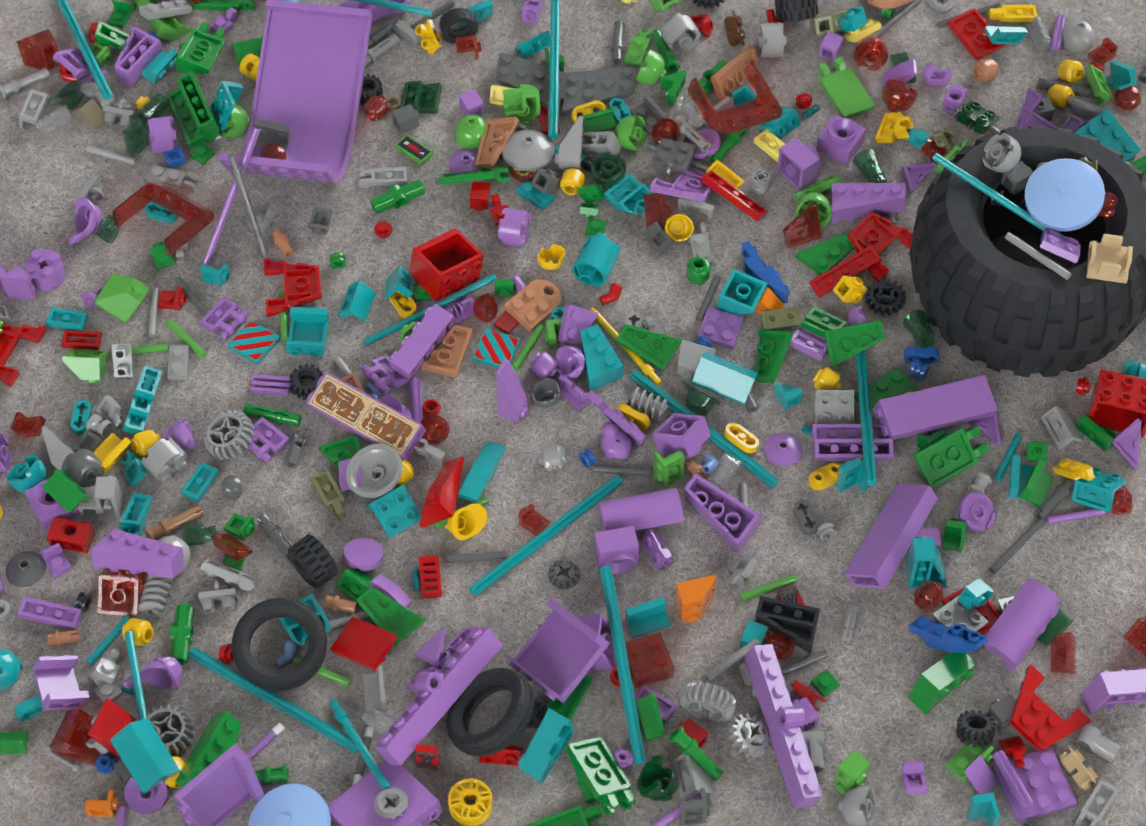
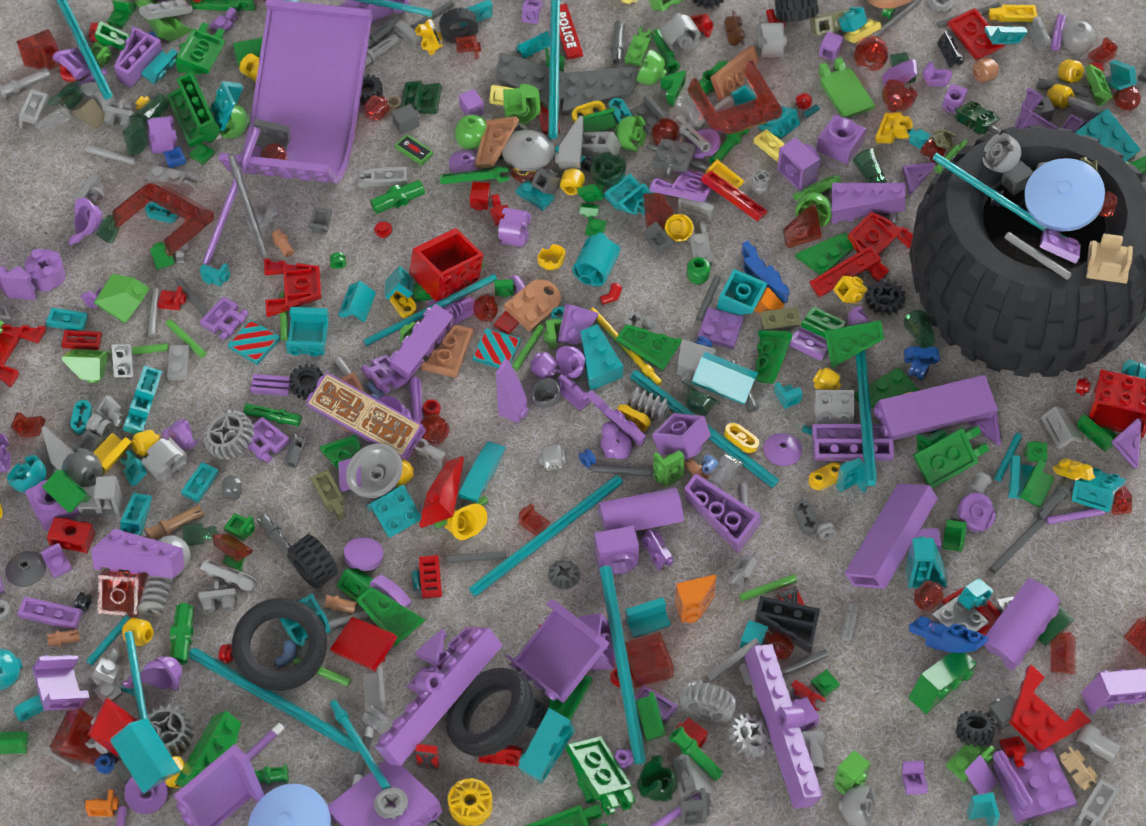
(568, 34): none -> red tile
(949, 50): none -> black hinge

